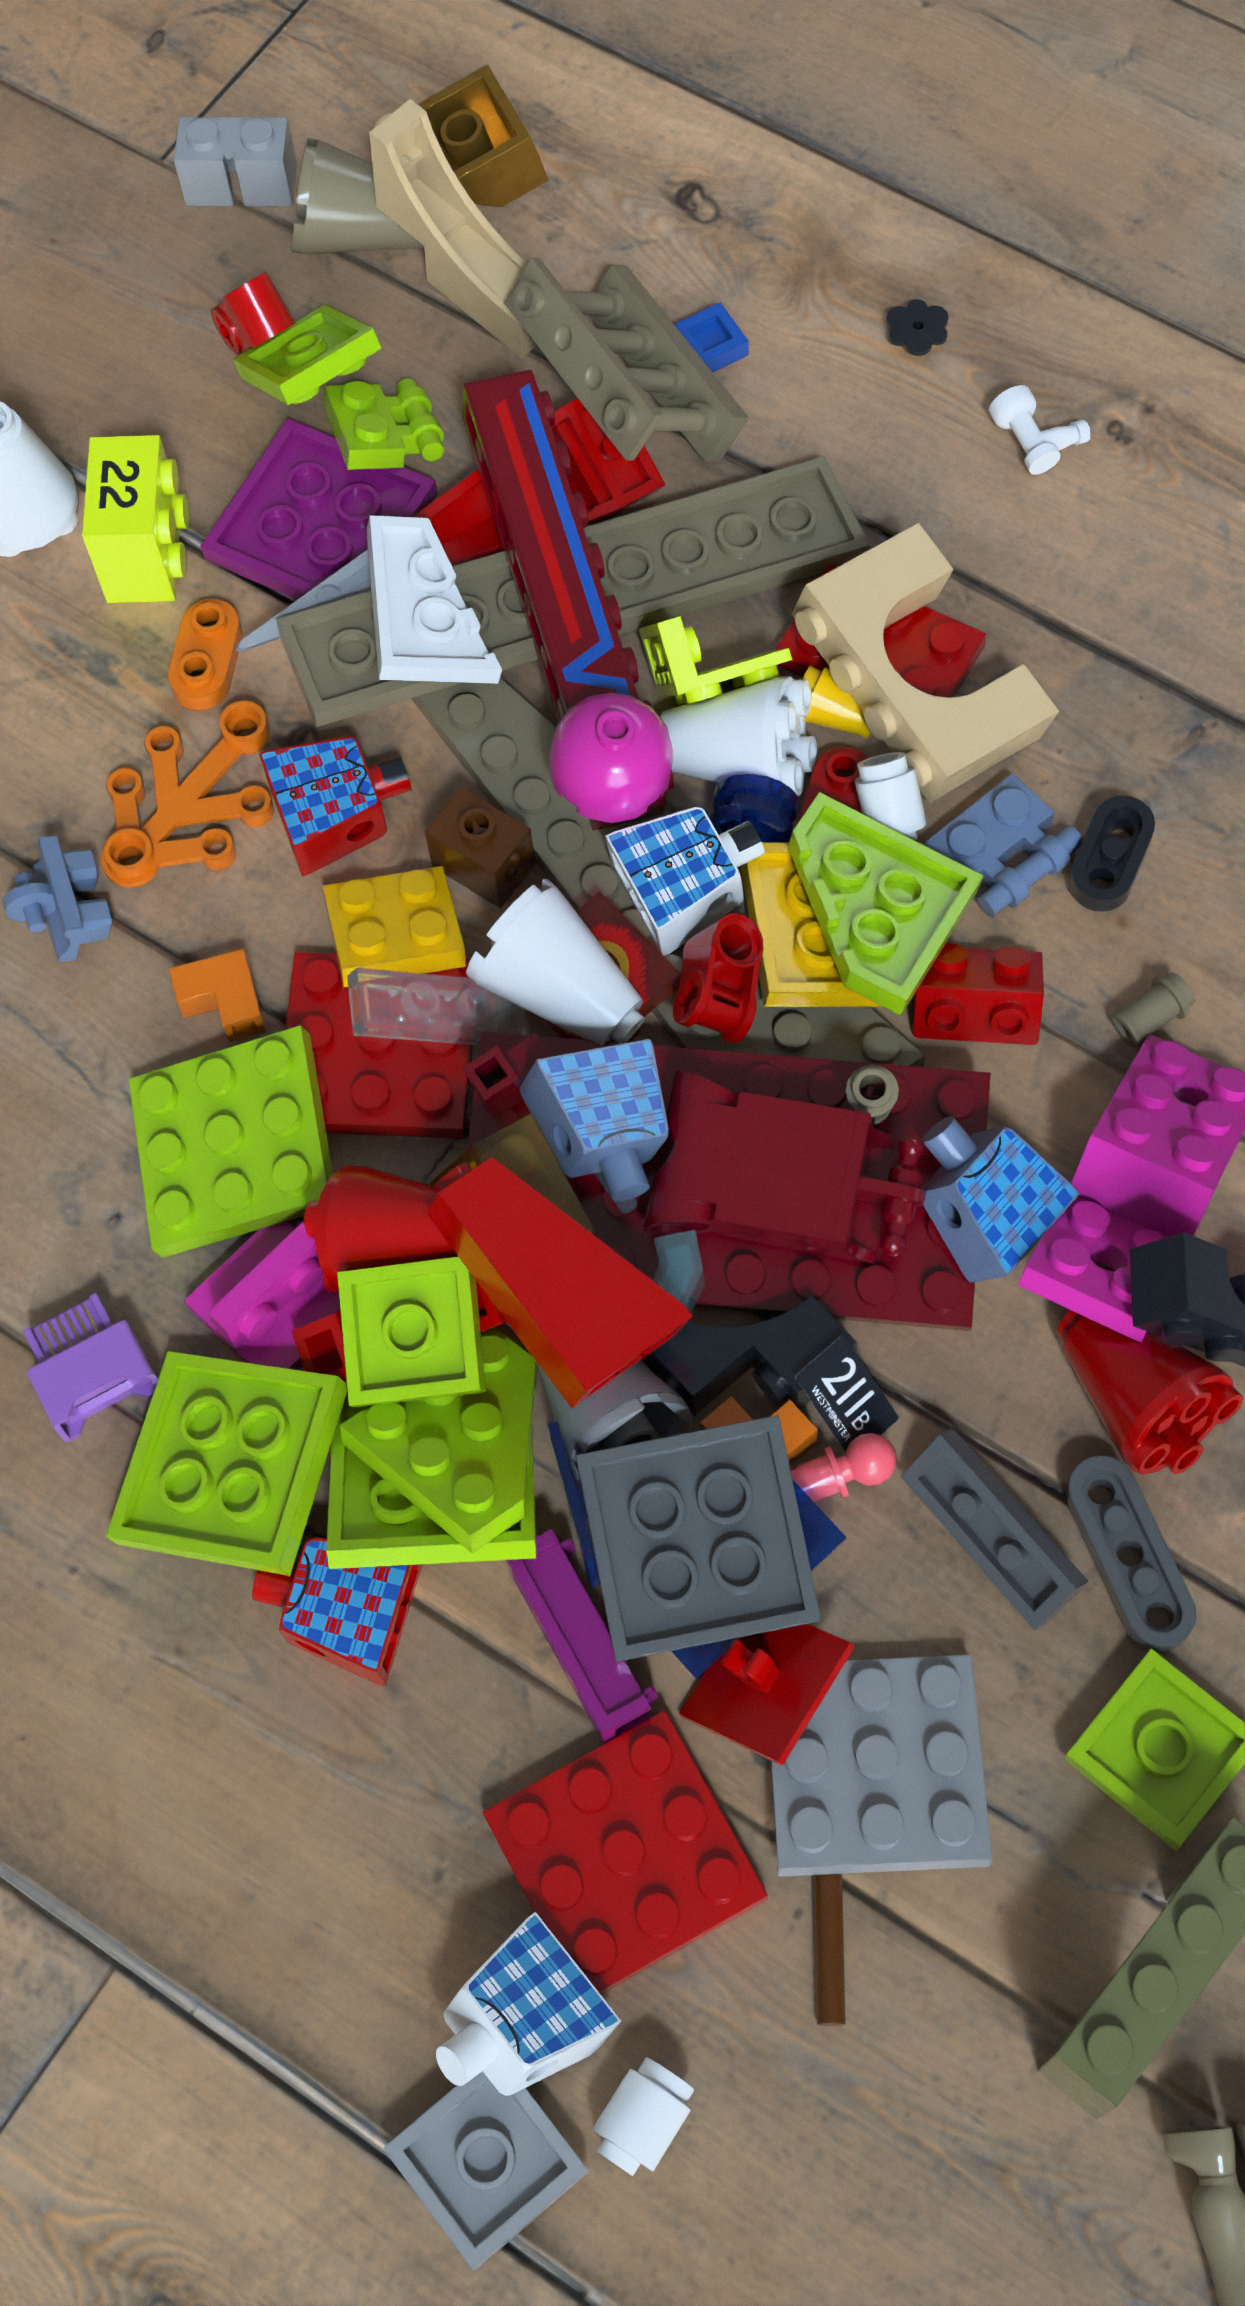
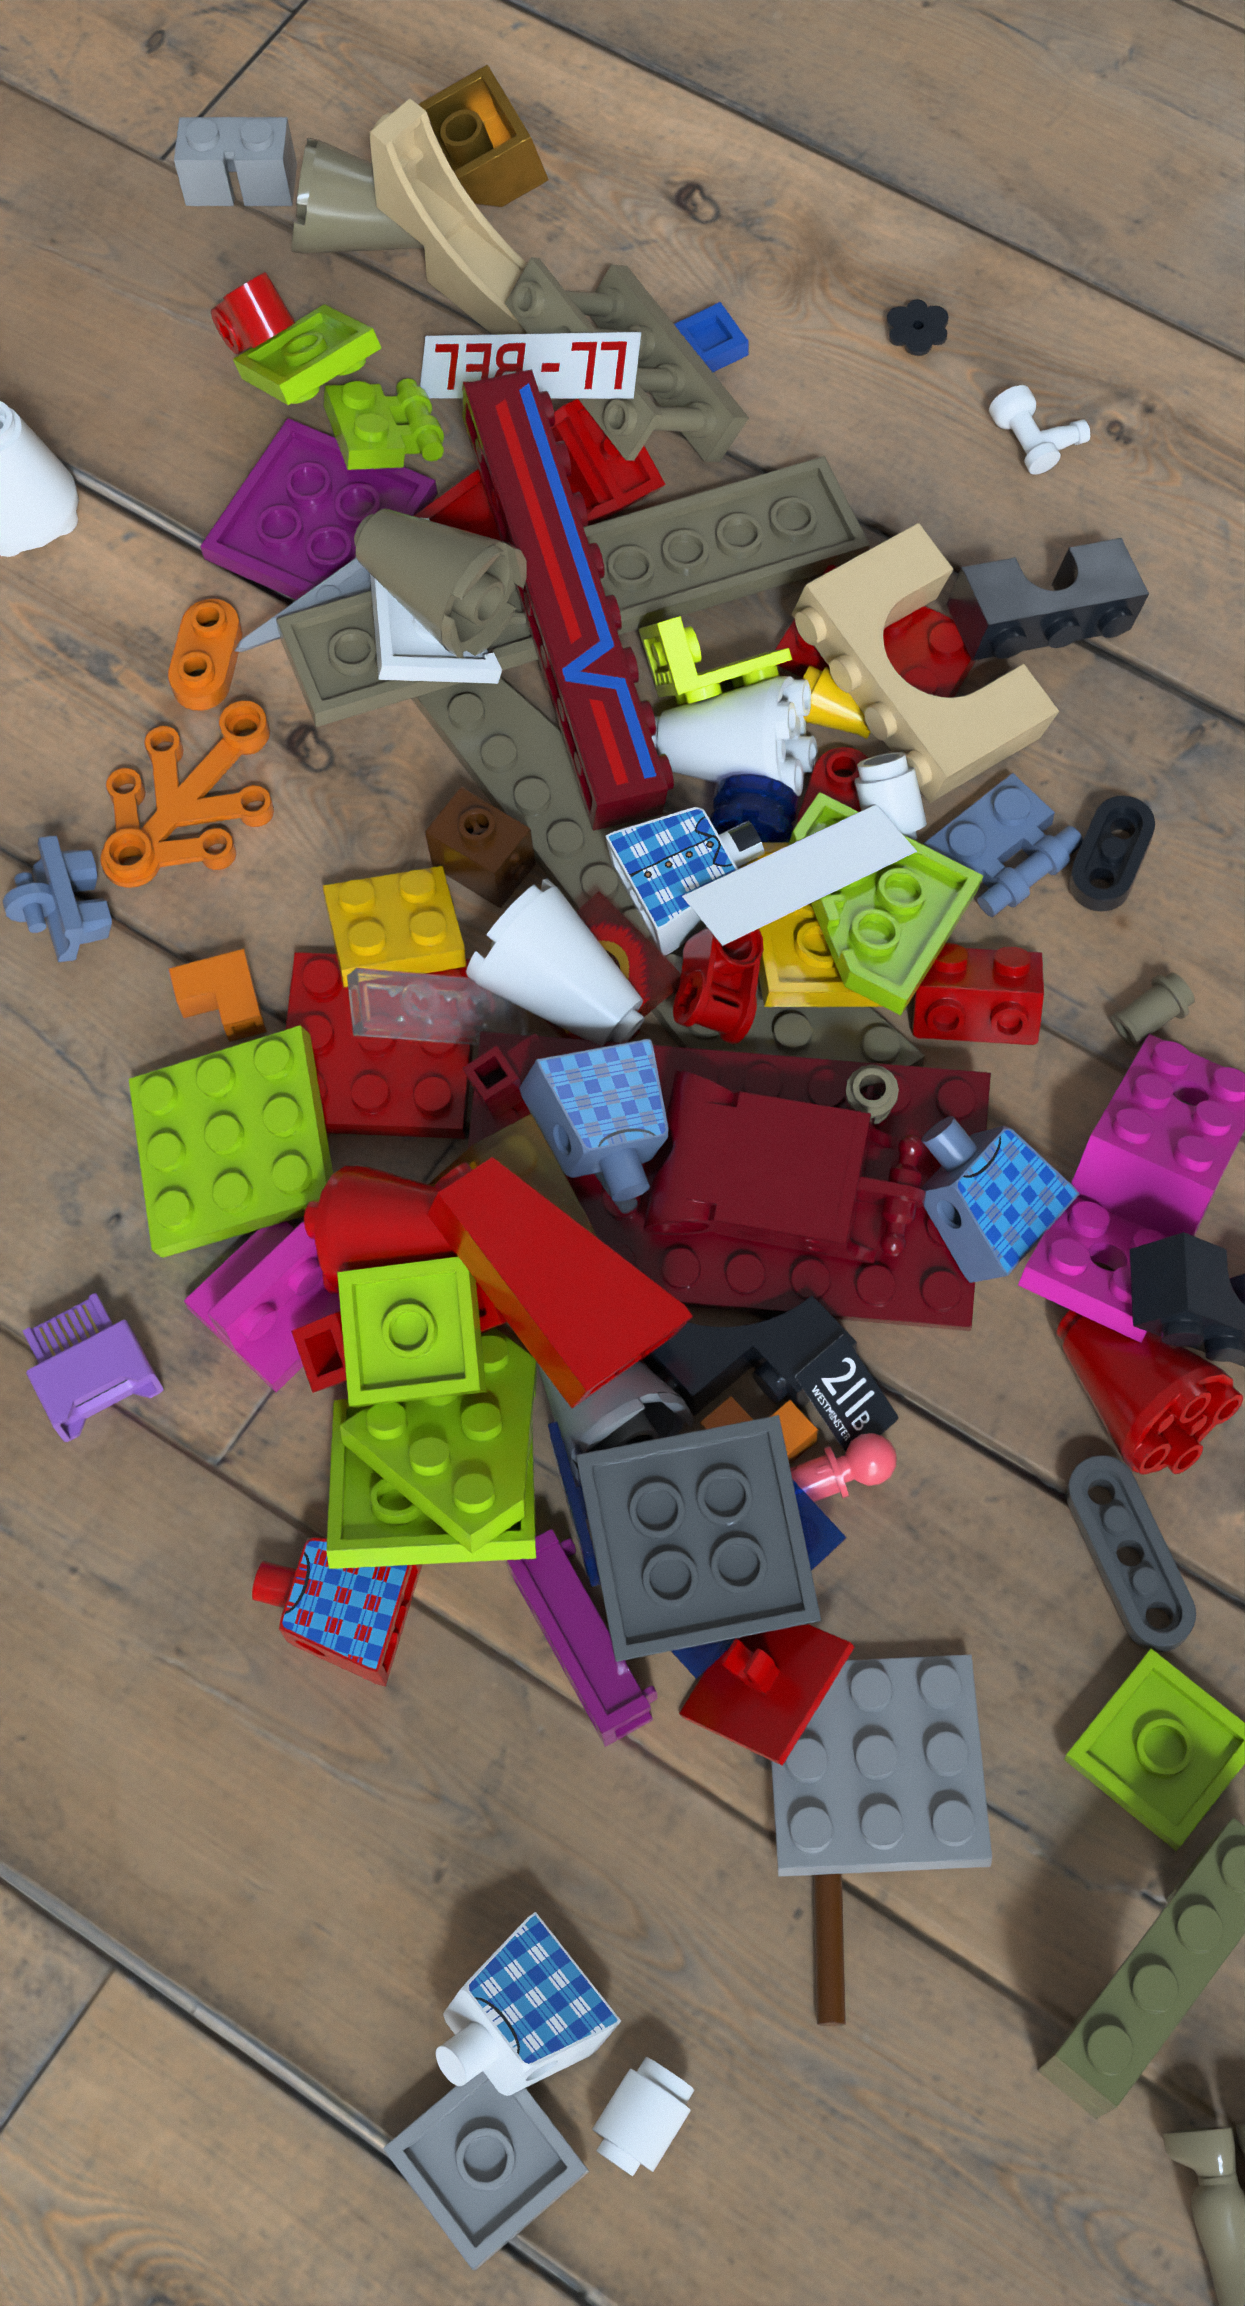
(134, 519): neon yellow brick -> none
(228, 1462): lime plate -> none
(330, 798): torso -> none
(443, 576): none -> dark tan cone
(561, 363): none -> white sticker
(611, 757): dark pink cylinder -> none
(626, 1854): red plate -> none
(680, 1267): clear light blue piece -> none
(798, 874): none -> white sticker
(994, 1529): dark grey plate -> none
(1007, 614): none -> black arch

